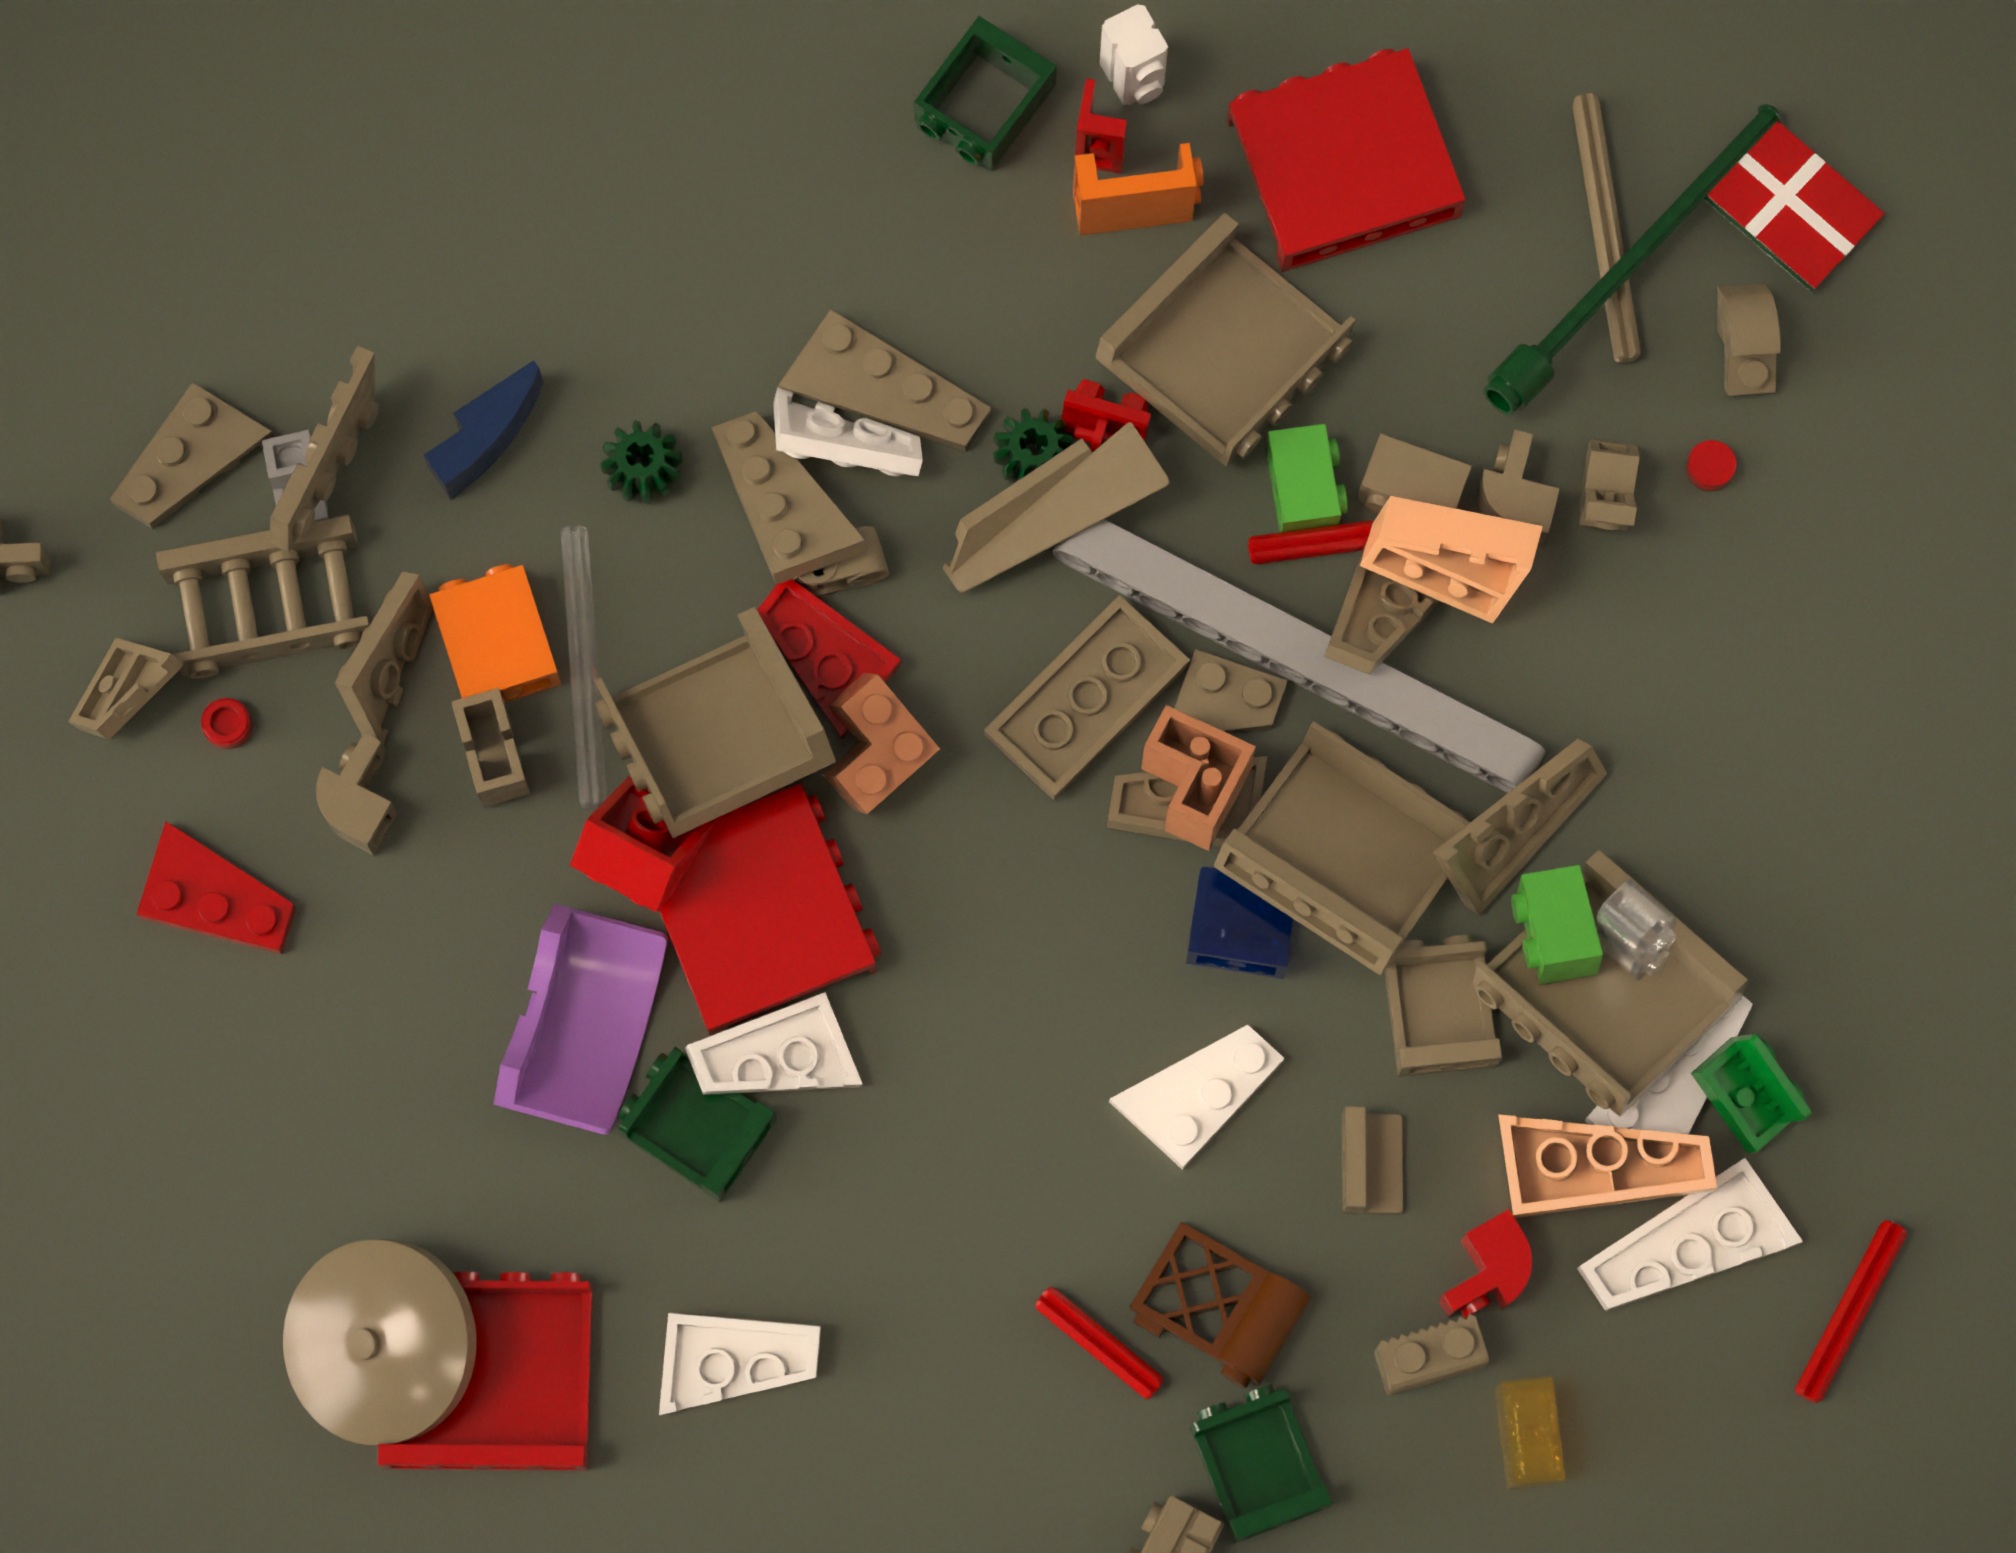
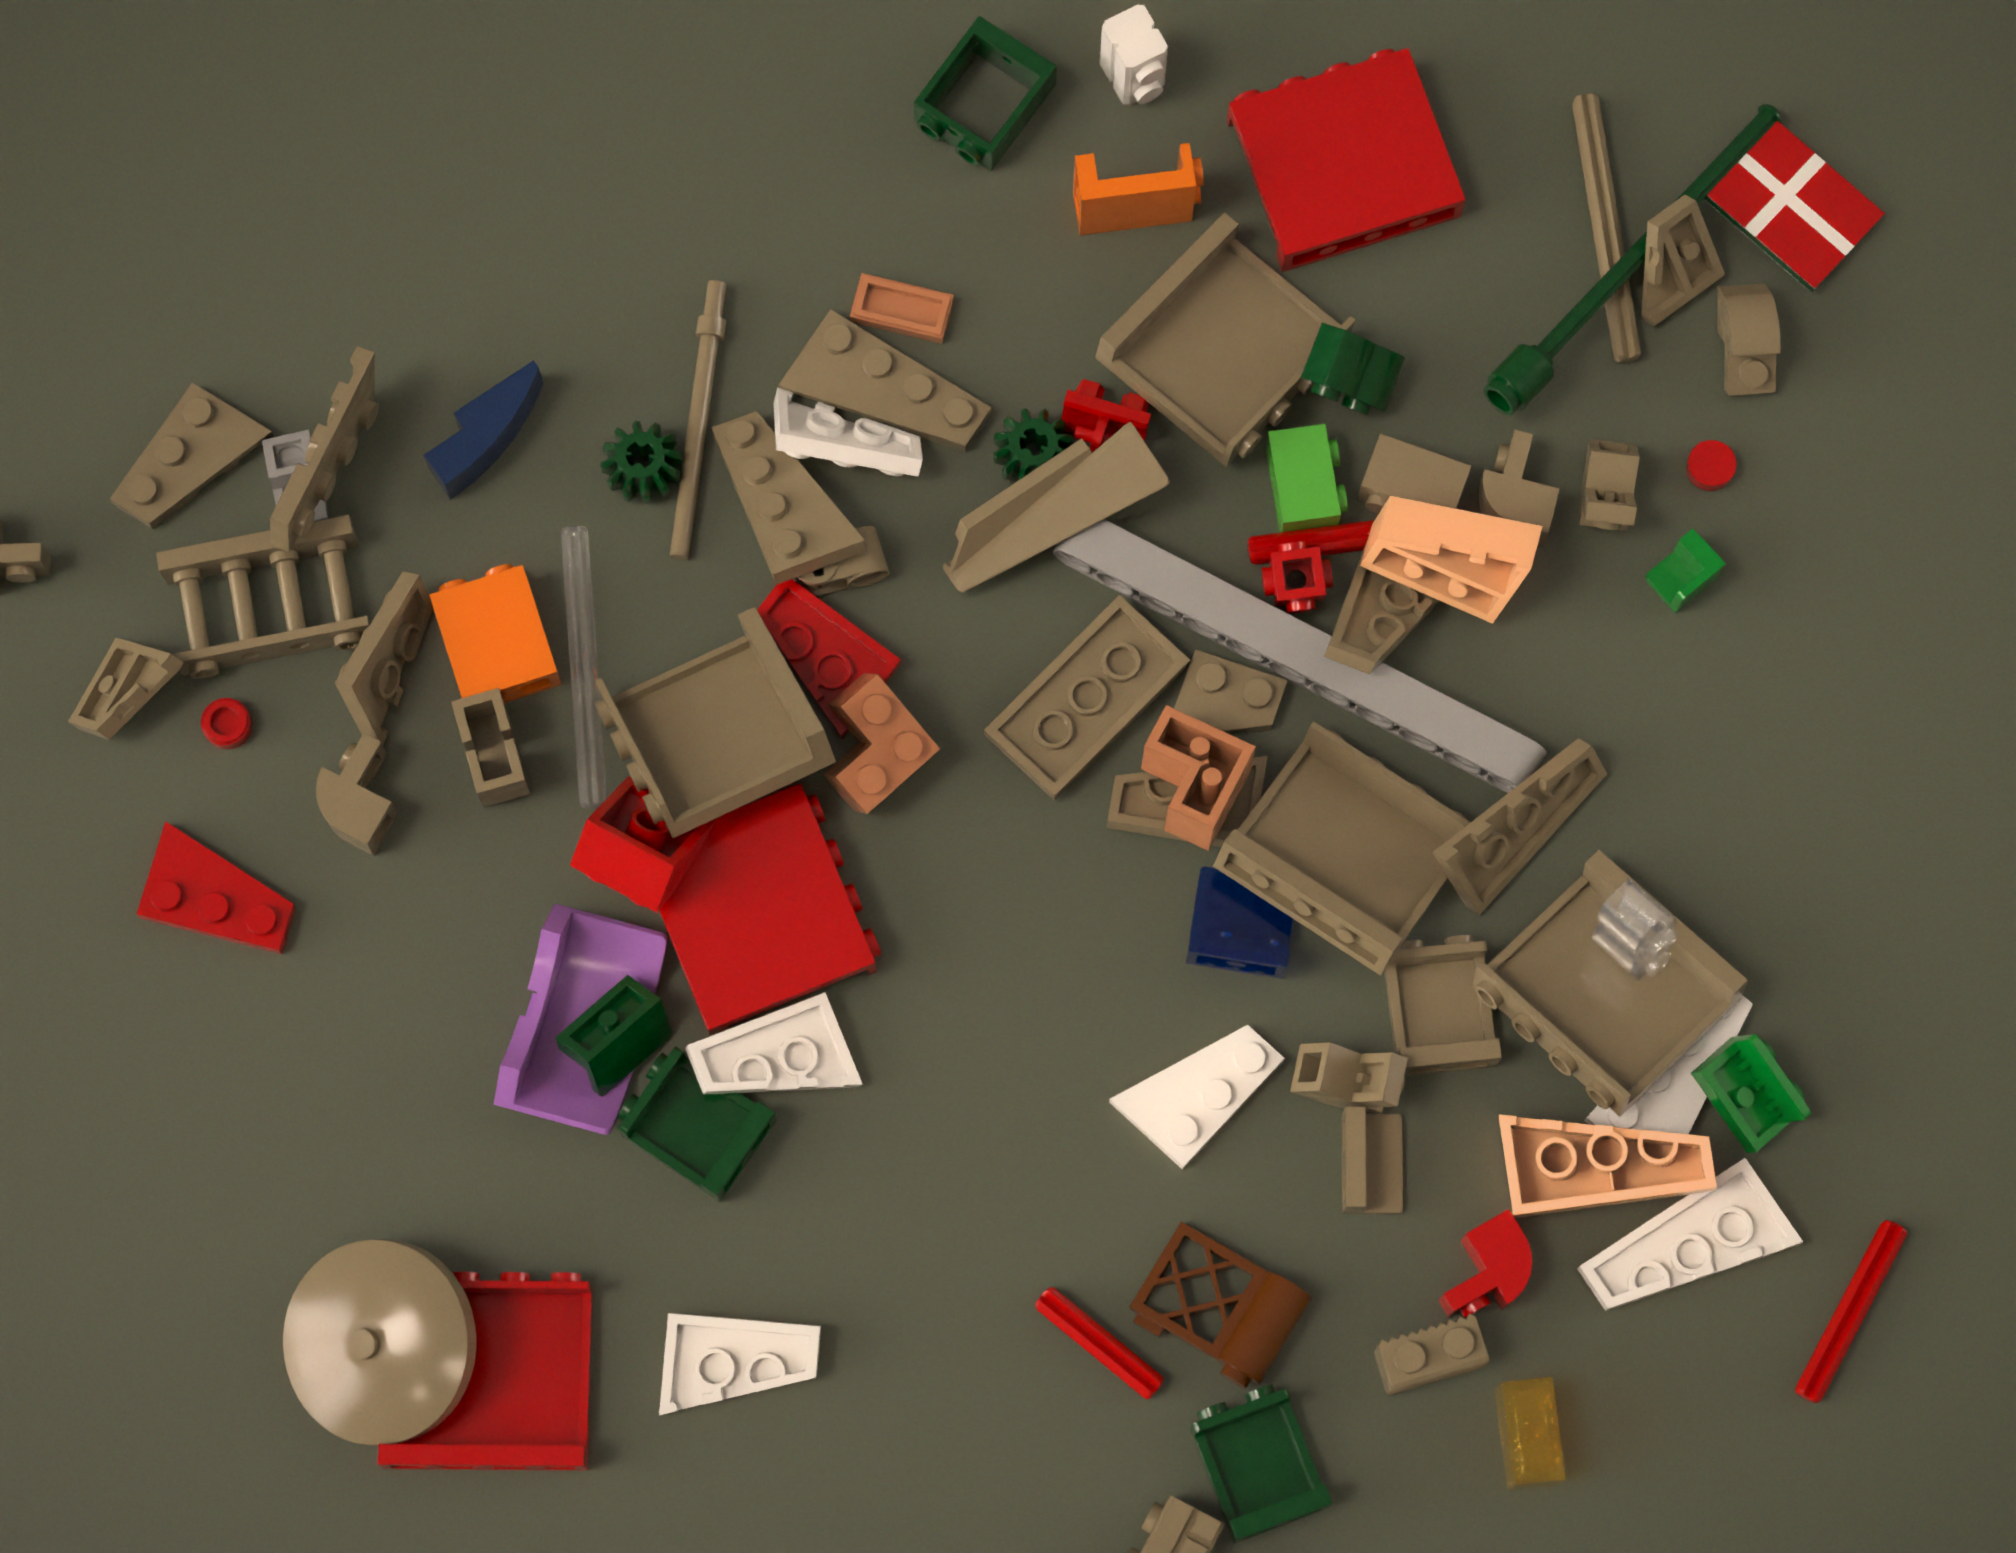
(616, 1034): none -> dark green panel
(710, 331): none -> dark tan bar
(901, 308): none -> nougat tile
(1100, 134): red panel -> none
(1304, 560): none -> red brick
(1347, 1077): none -> dark tan brick
(1352, 368): none -> dark green brick
(1558, 925): bright green brick -> none
(1677, 260): none -> dark tan wing
(1685, 571): none -> green panel

